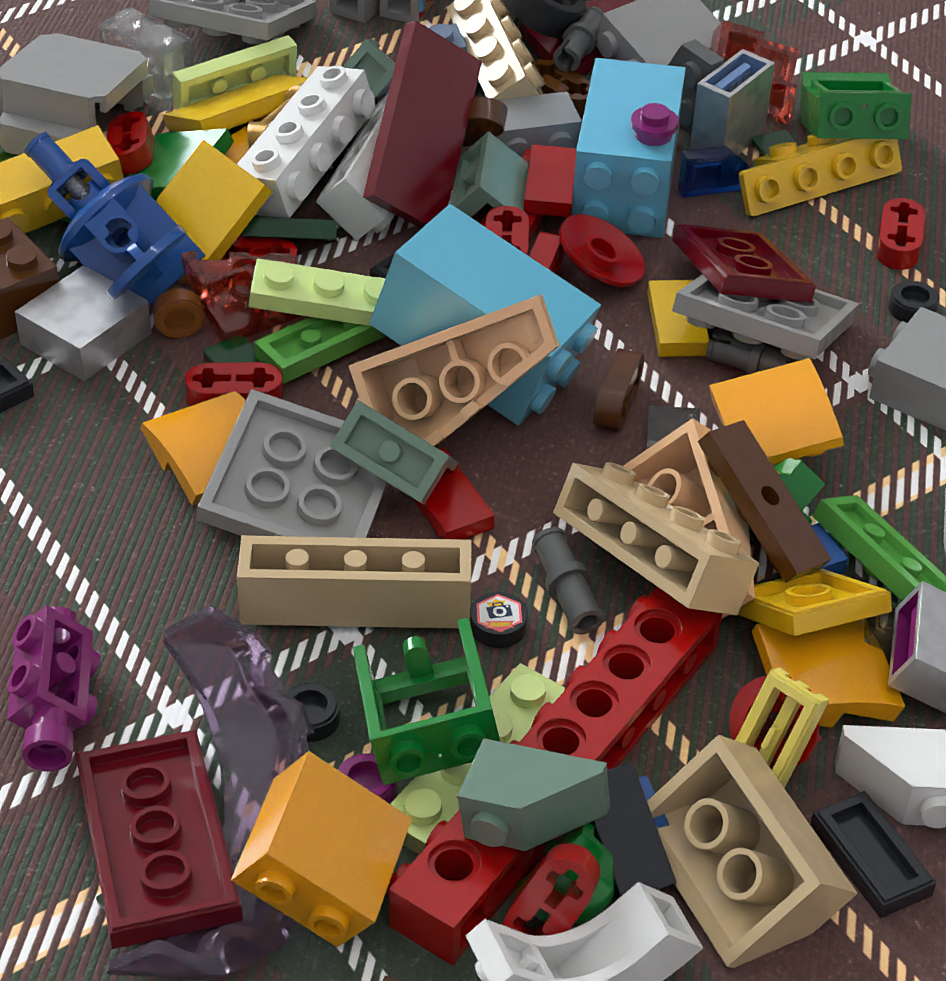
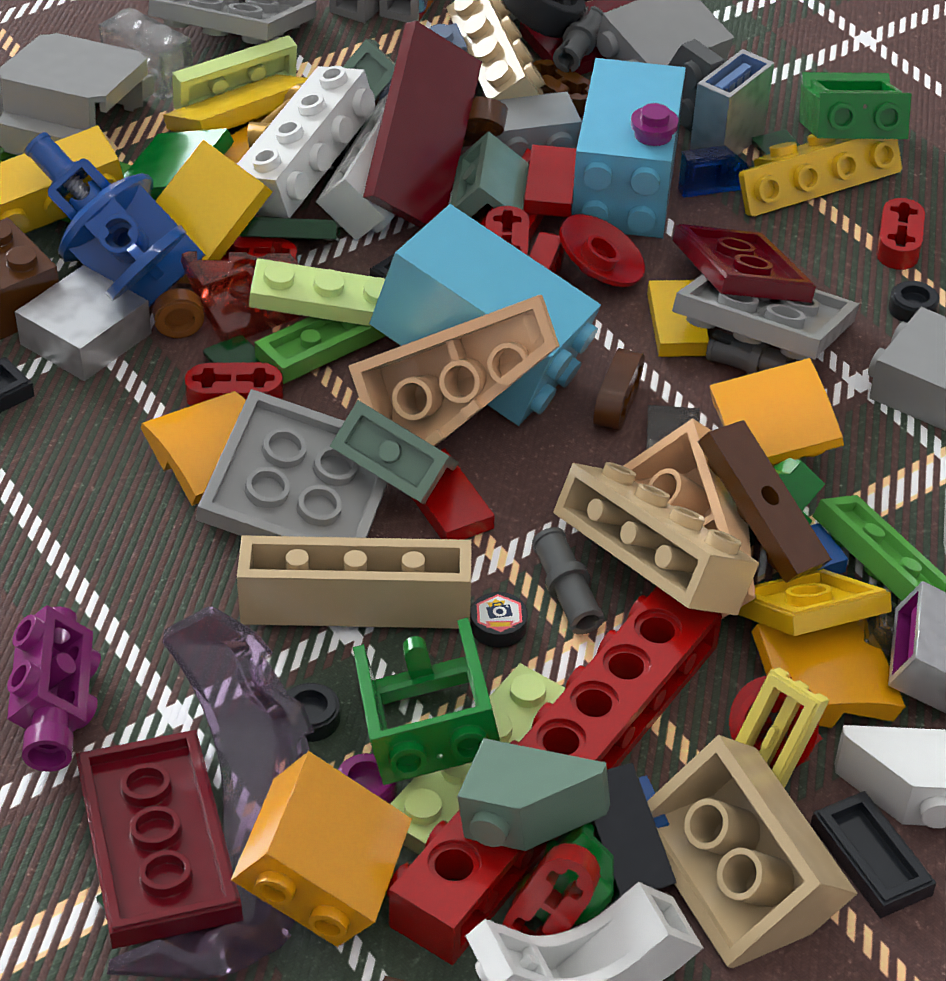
(131, 141): red beam -> none
(732, 37): clear red slope -> none

